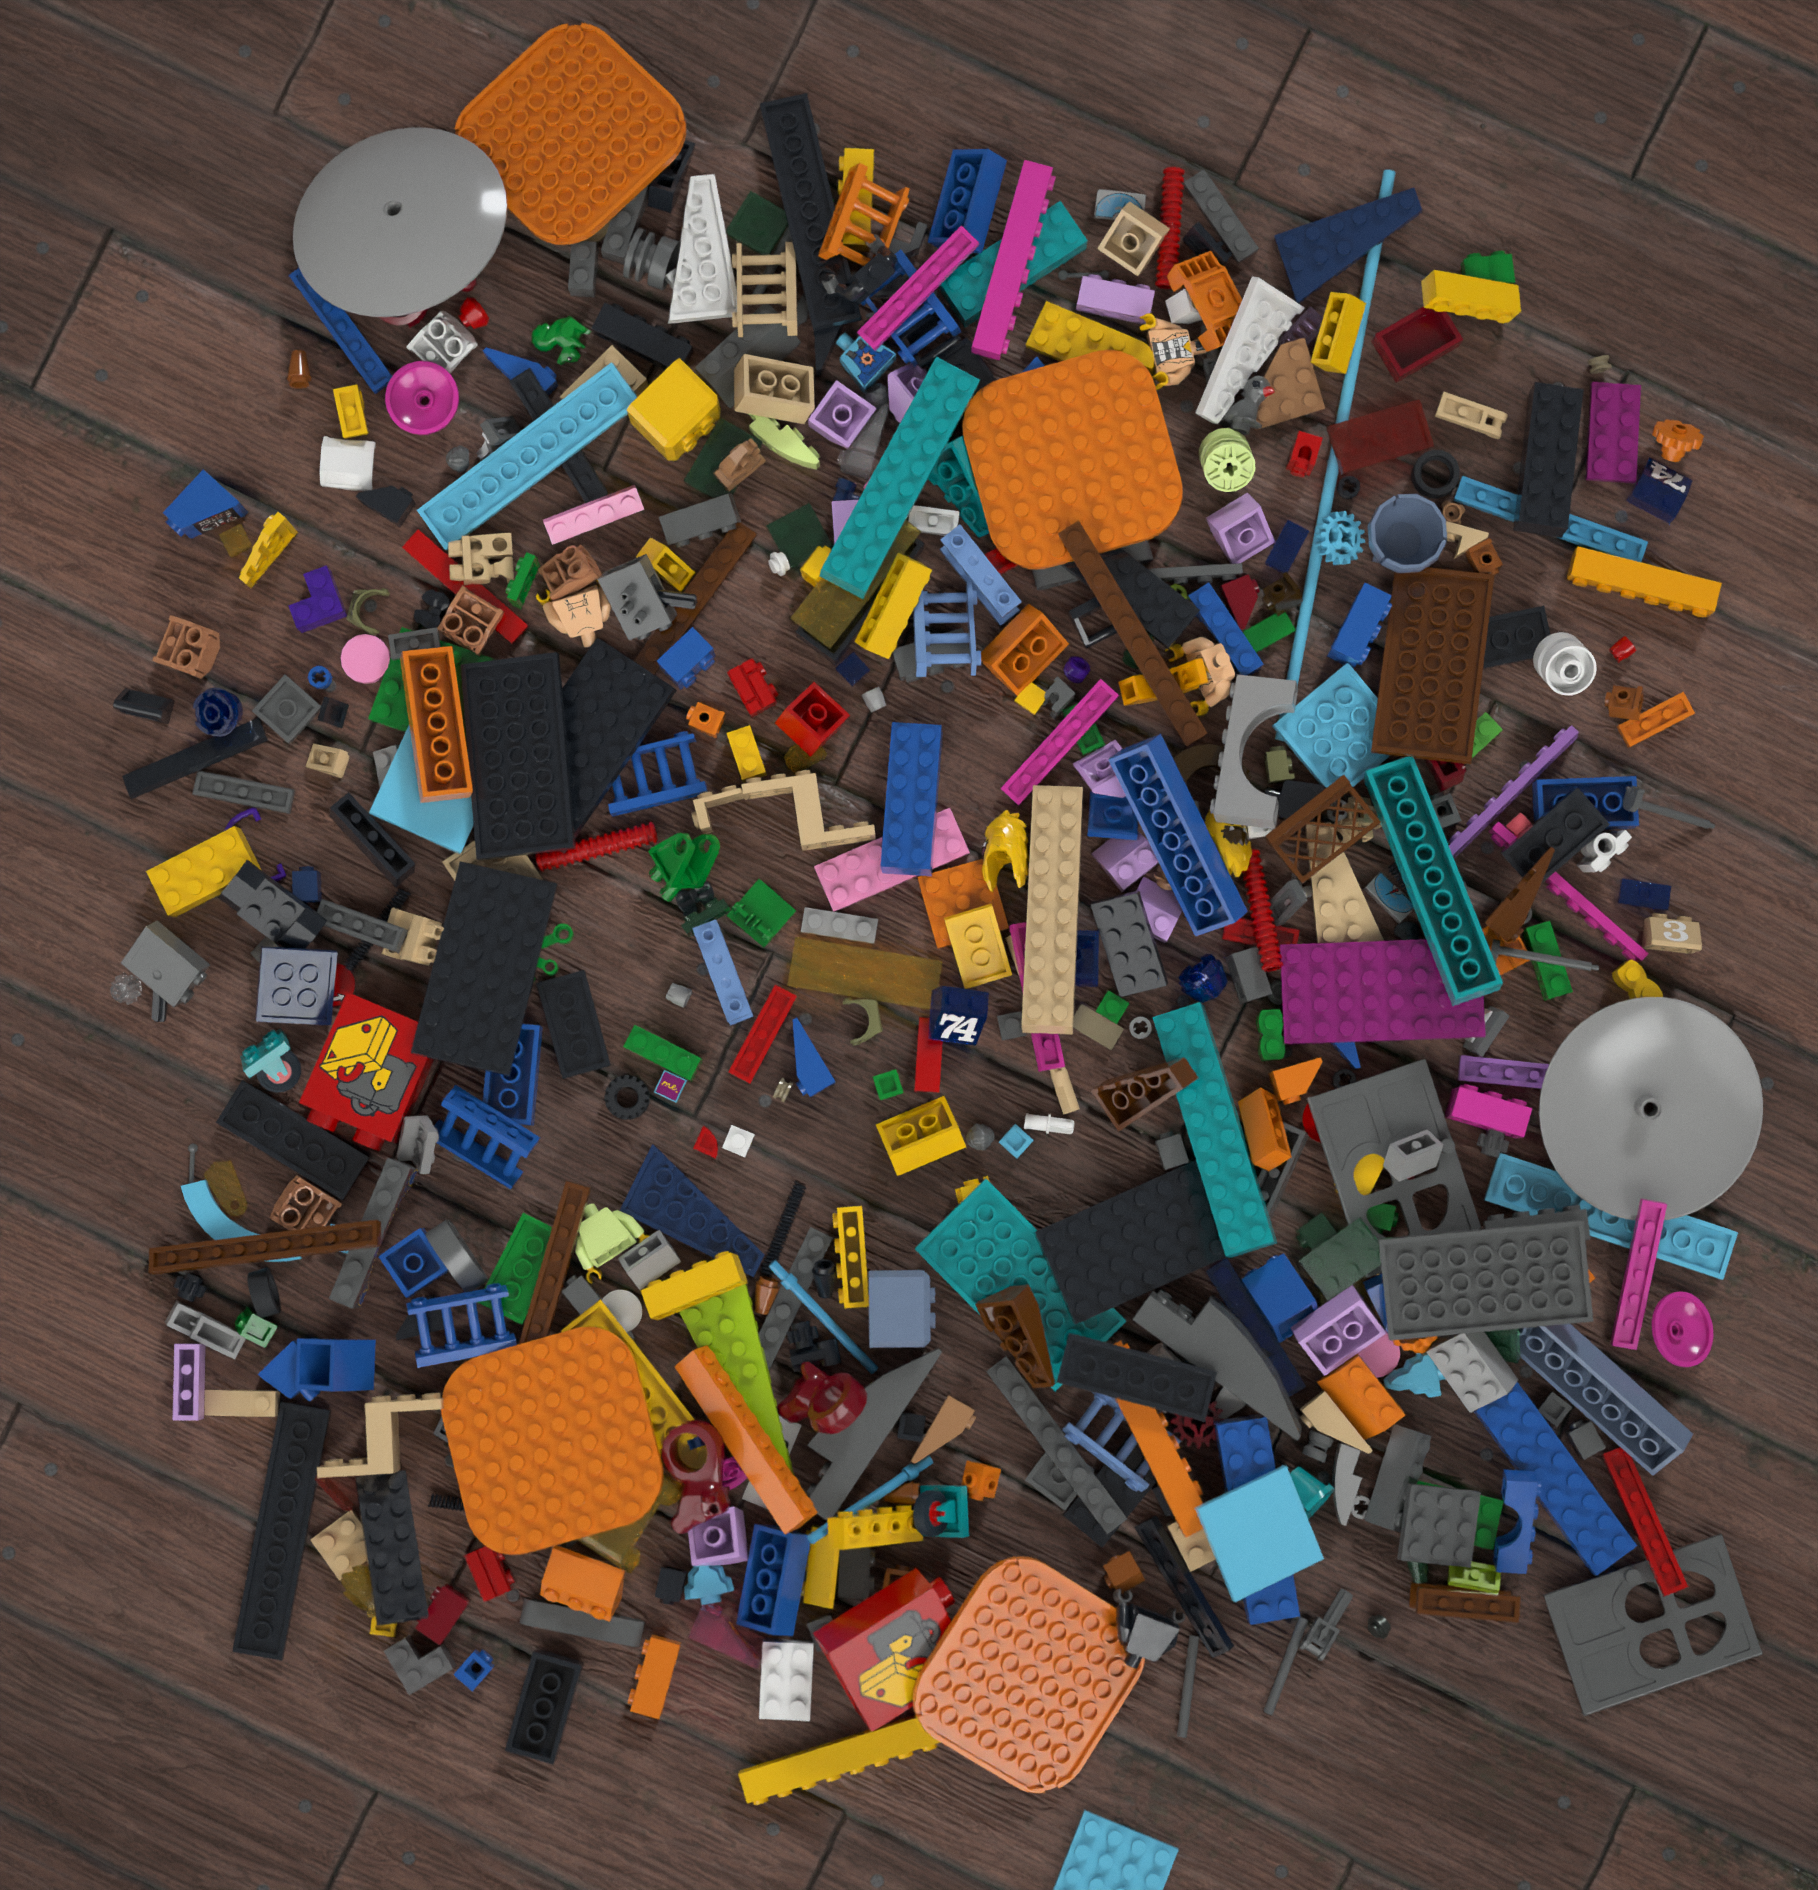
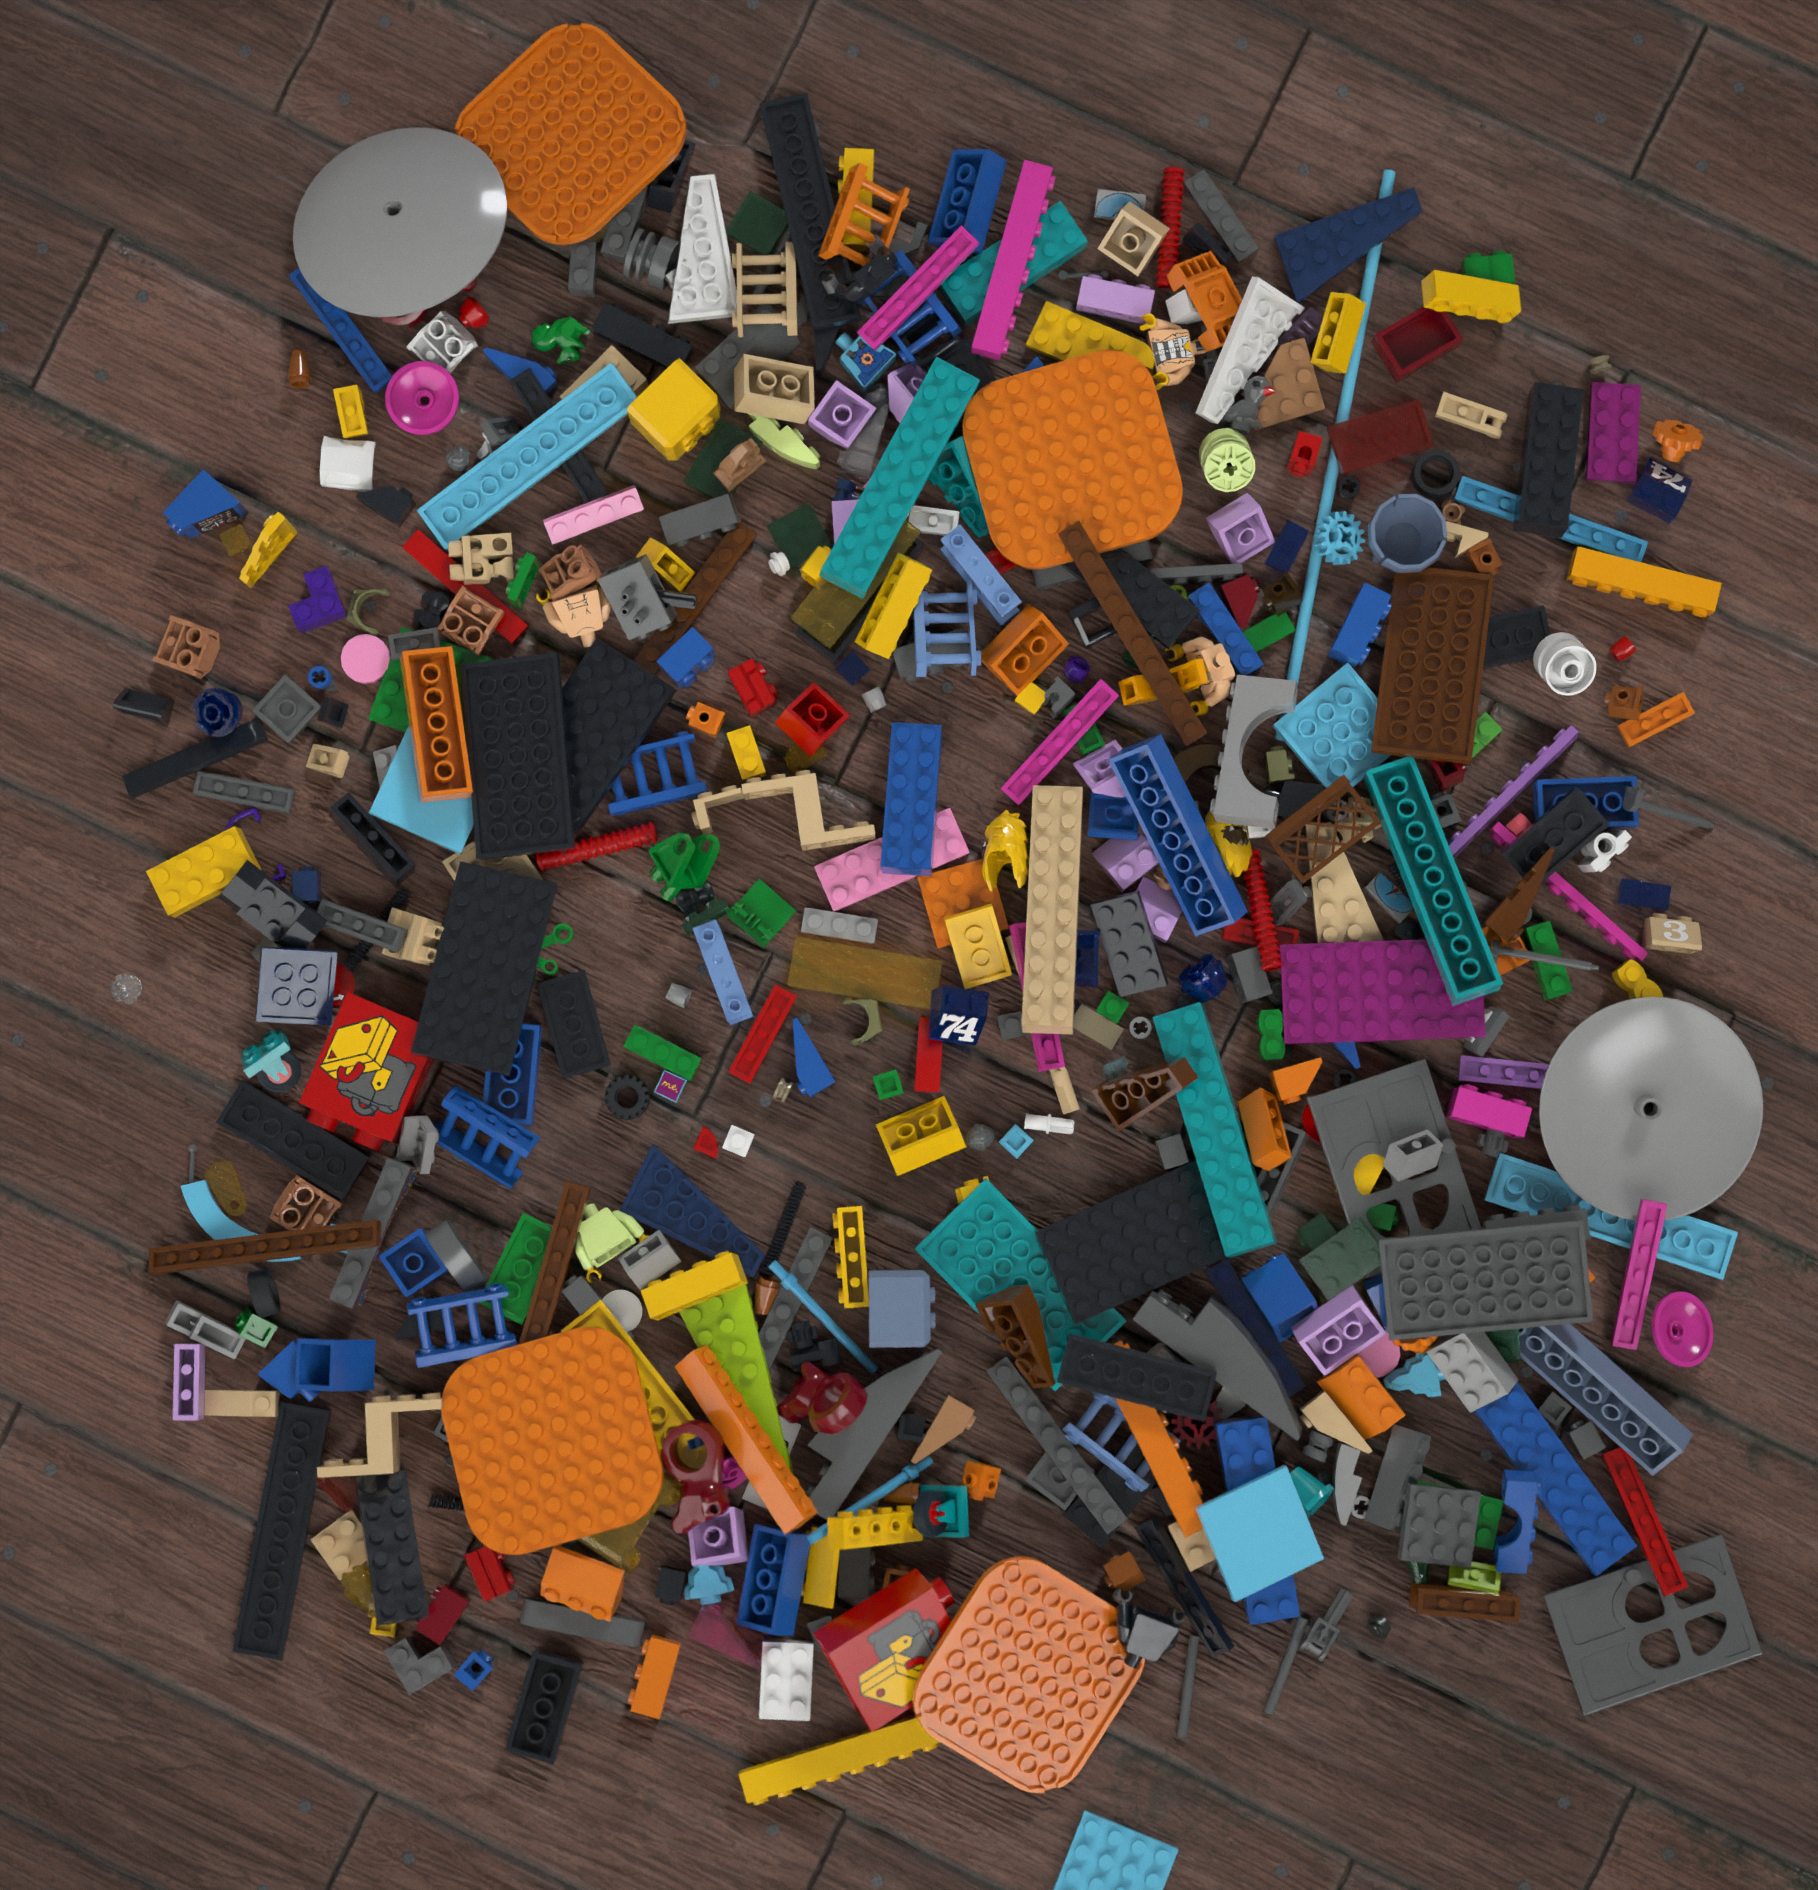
(165, 967): piece -> none
(190, 1286): black gear -> none
(824, 1276): black cone -> none
(1115, 1066): none -> clear light blue tile

